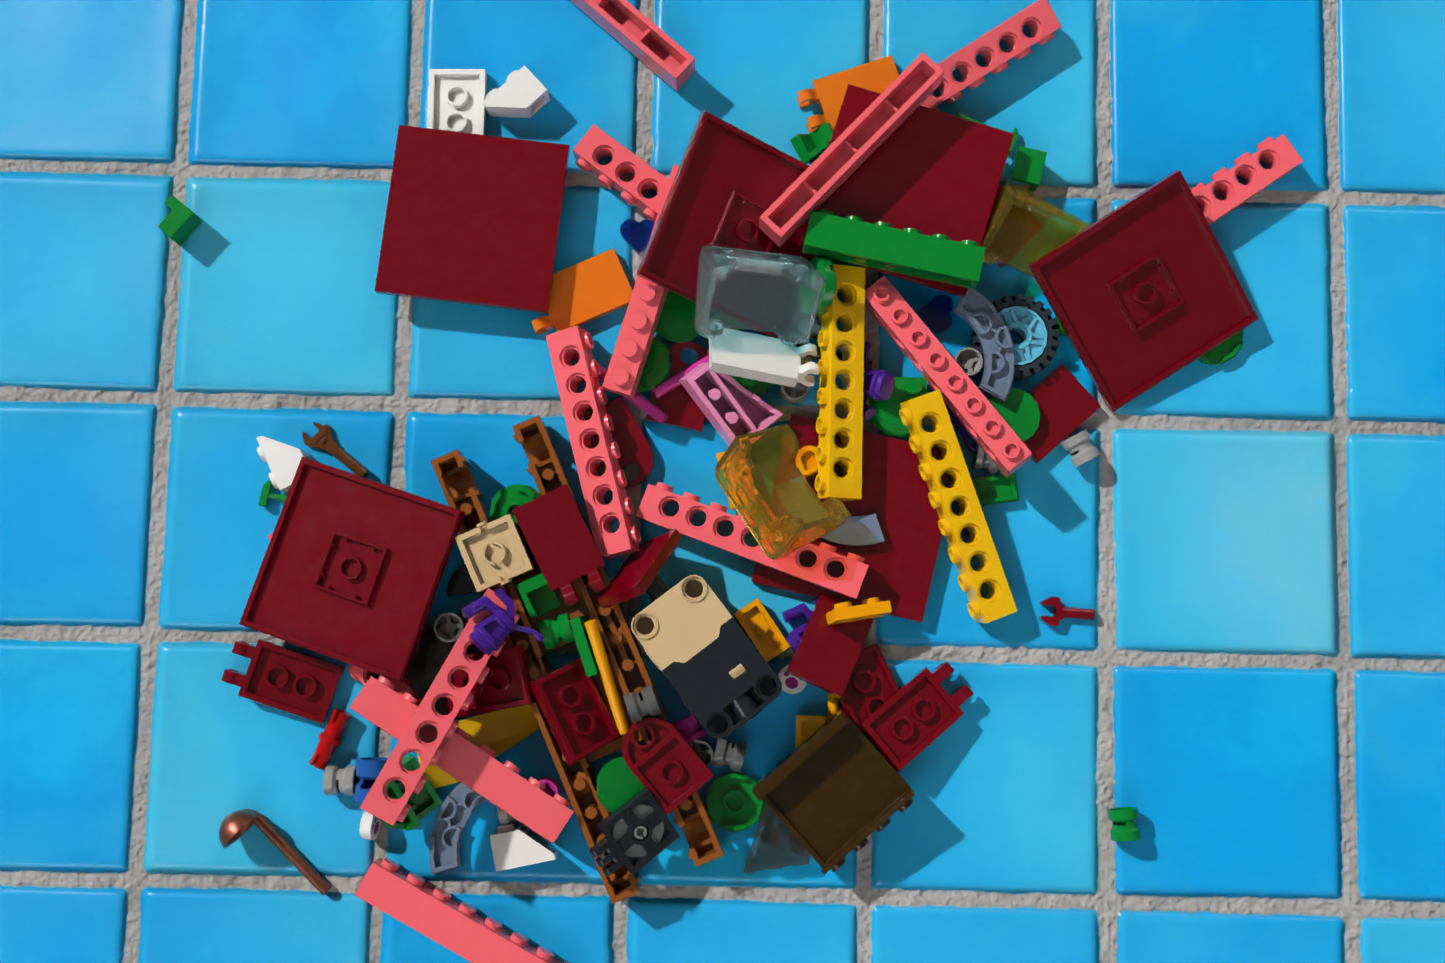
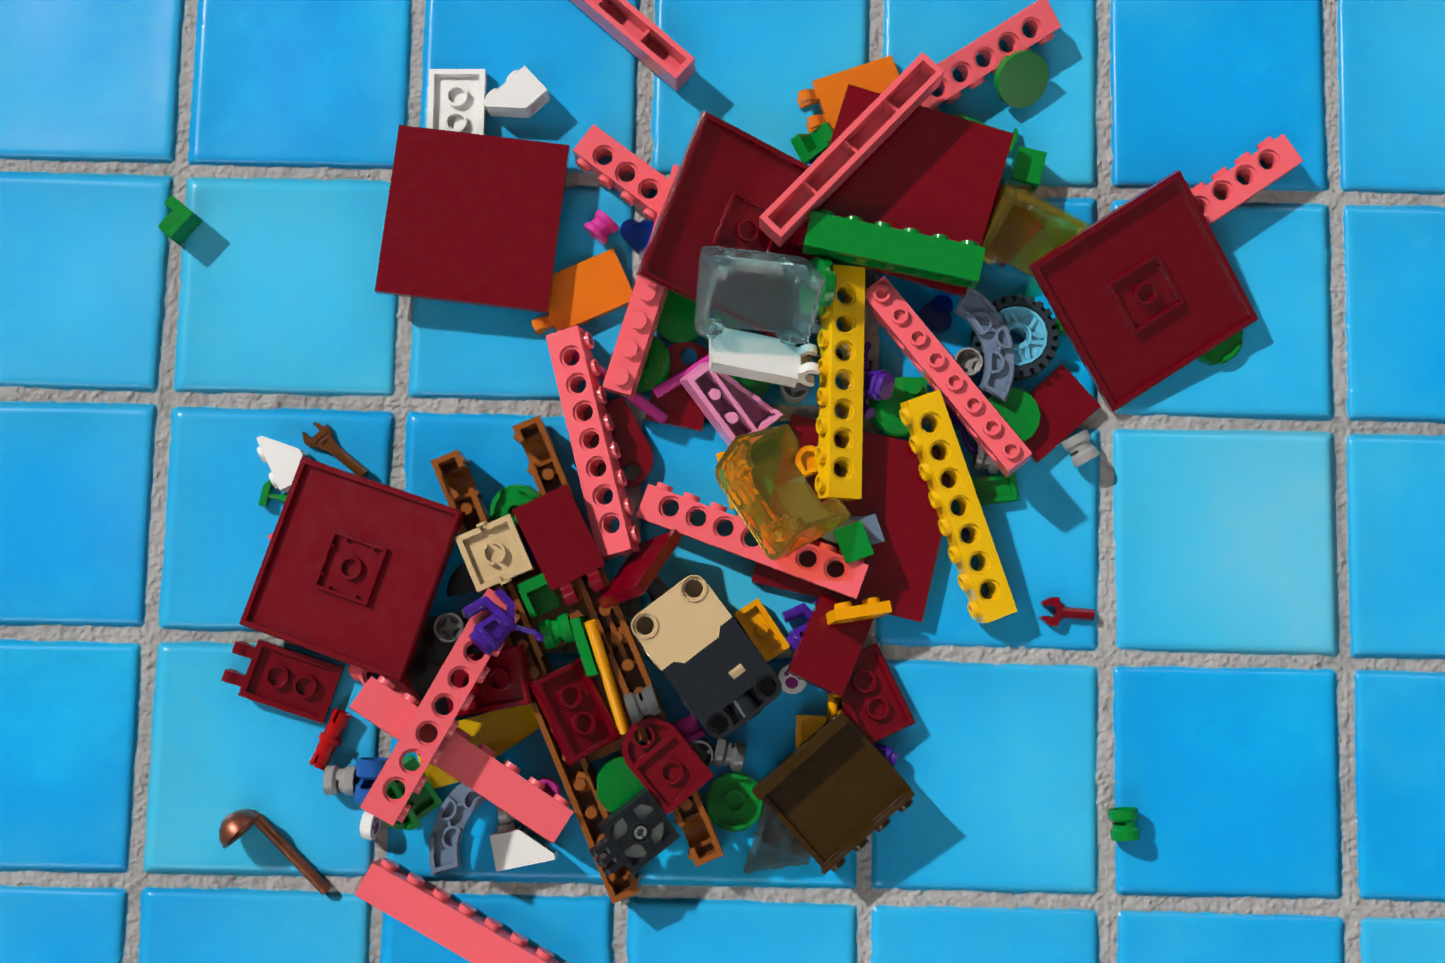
(601, 227): none -> dark pink wheel
(853, 542): none -> green panel
(915, 716): dark red tile -> none
(1021, 78): none -> green tile

